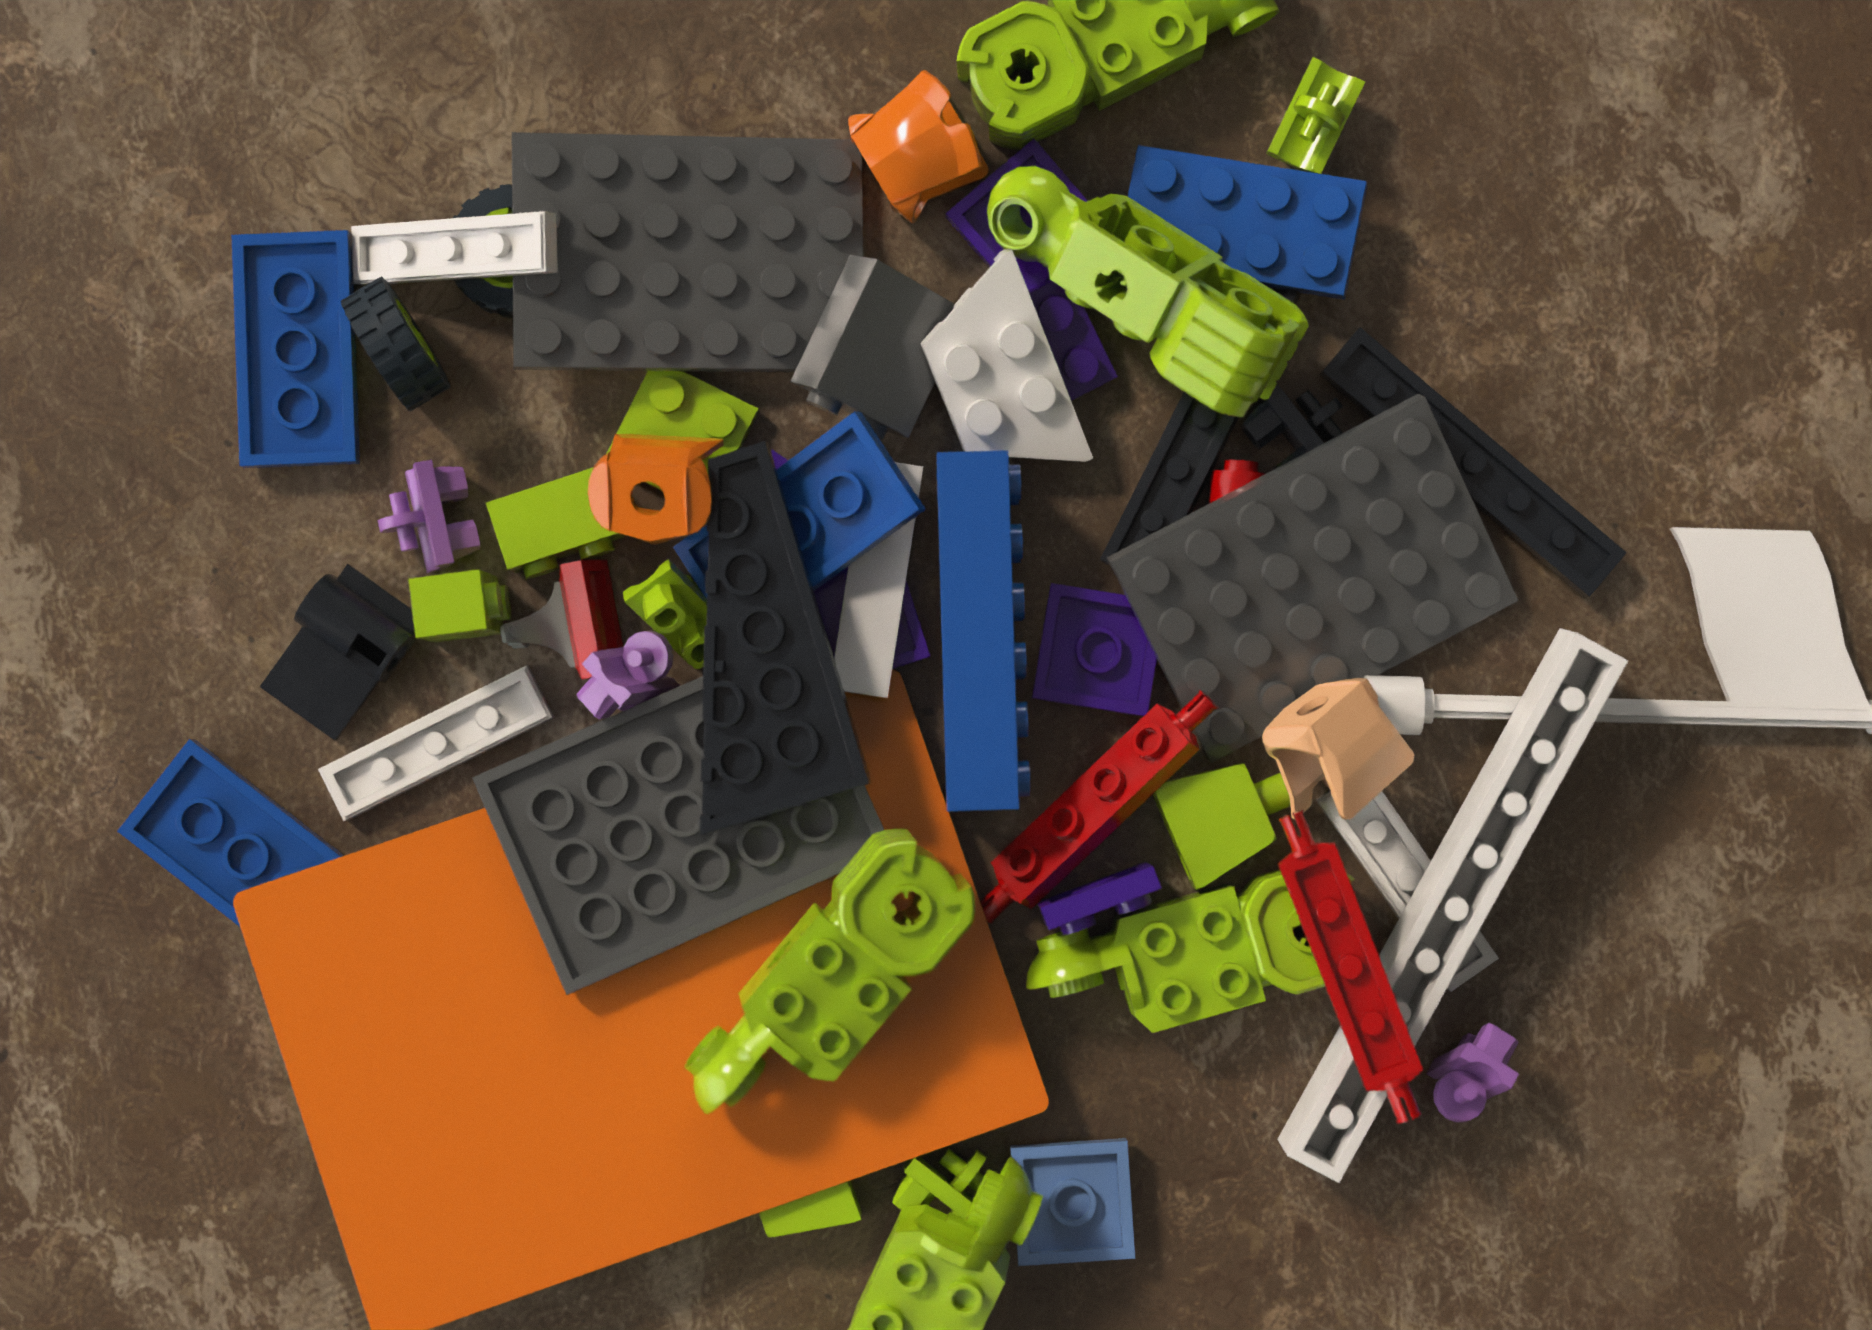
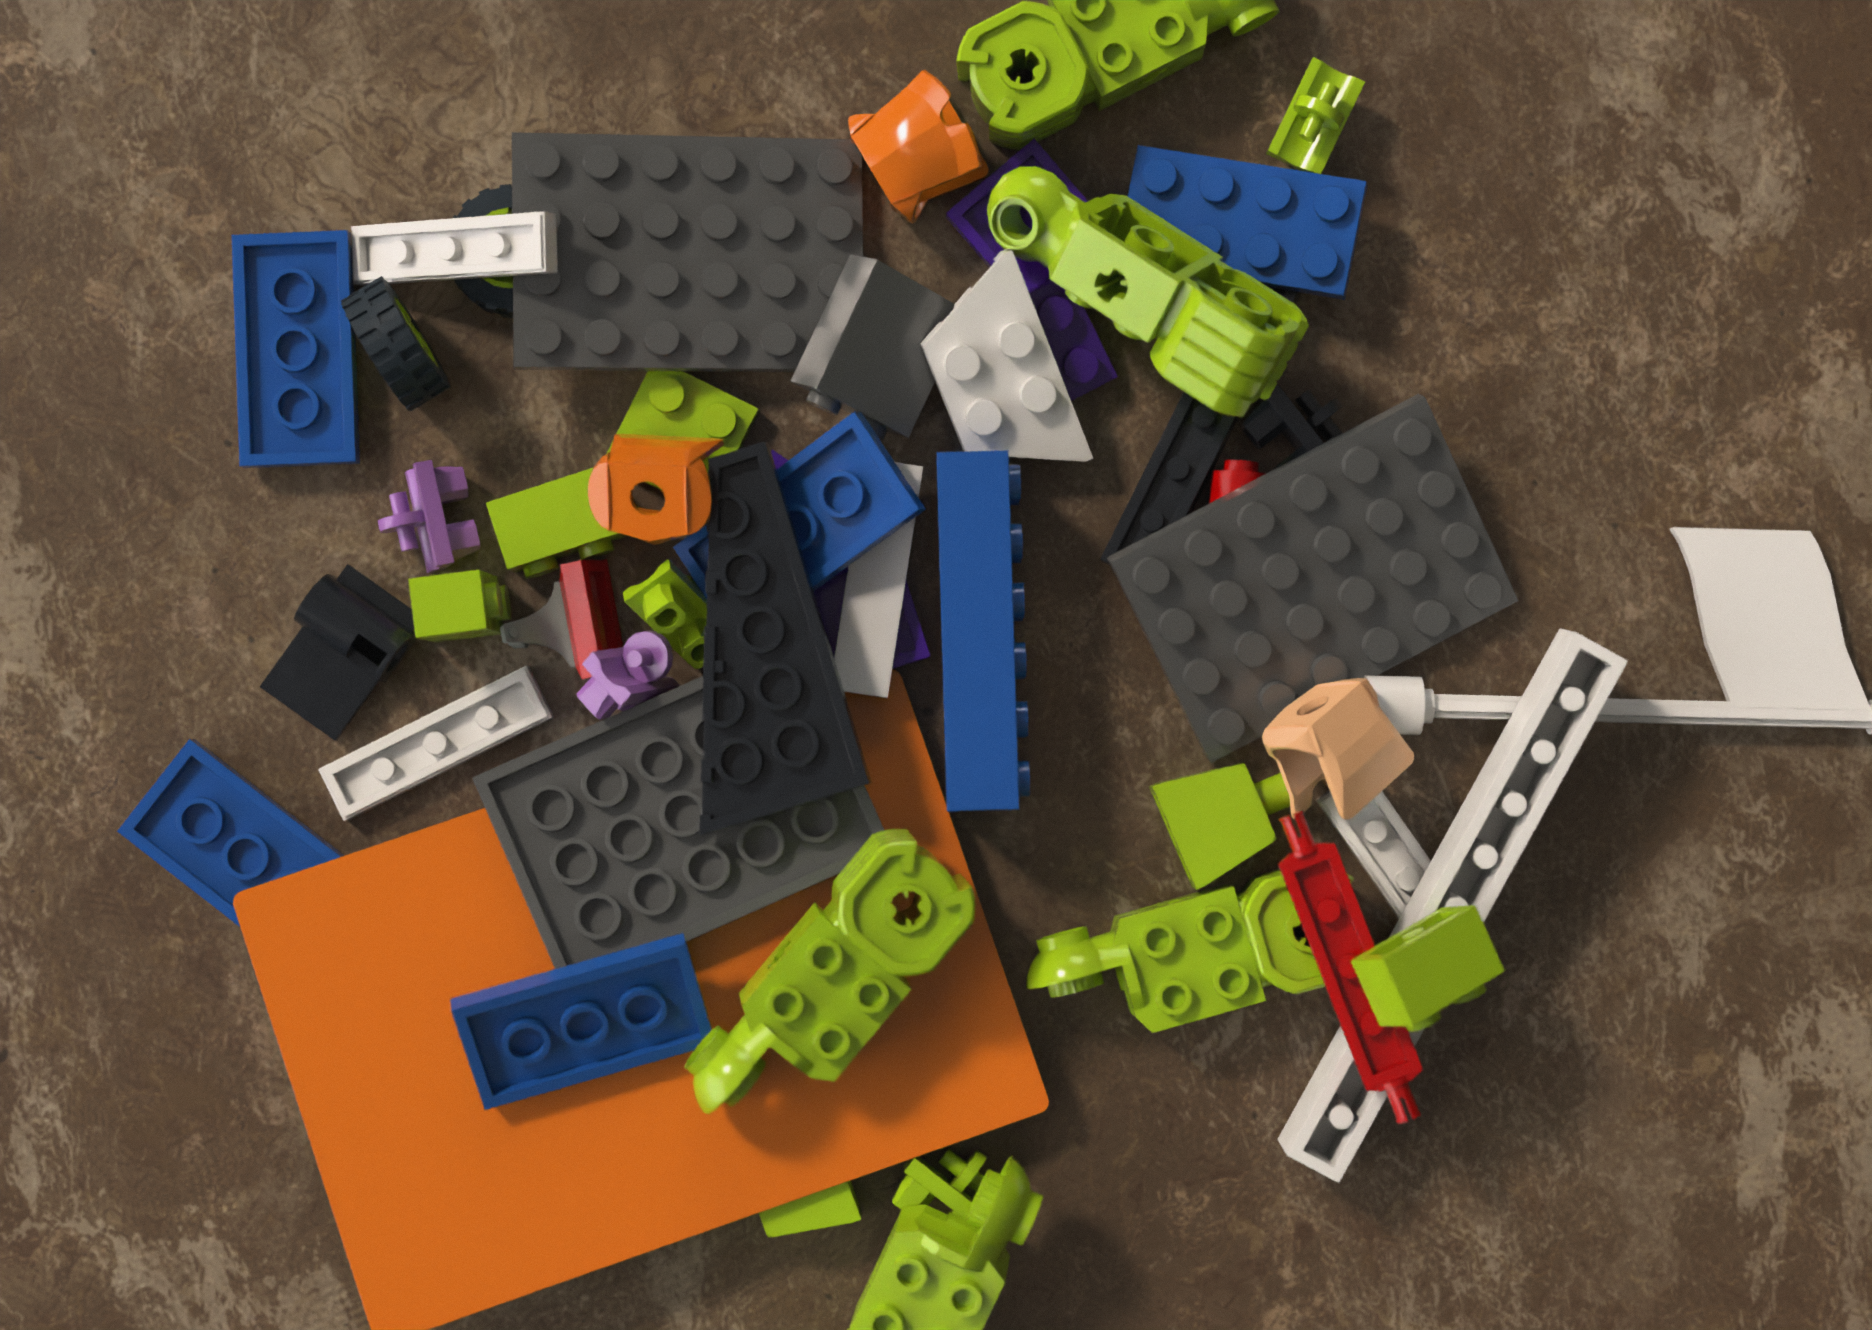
(582, 1021): none -> blue plate
(1083, 1202): medium blue plate -> none
(1093, 653): dark purple plate -> none
(1095, 805): red plate -> none
(1122, 890): dark purple plate -> none
(1428, 968): none -> lime brick
(1473, 1073): medium lavender hips -> none
(1492, 475): black plate -> none

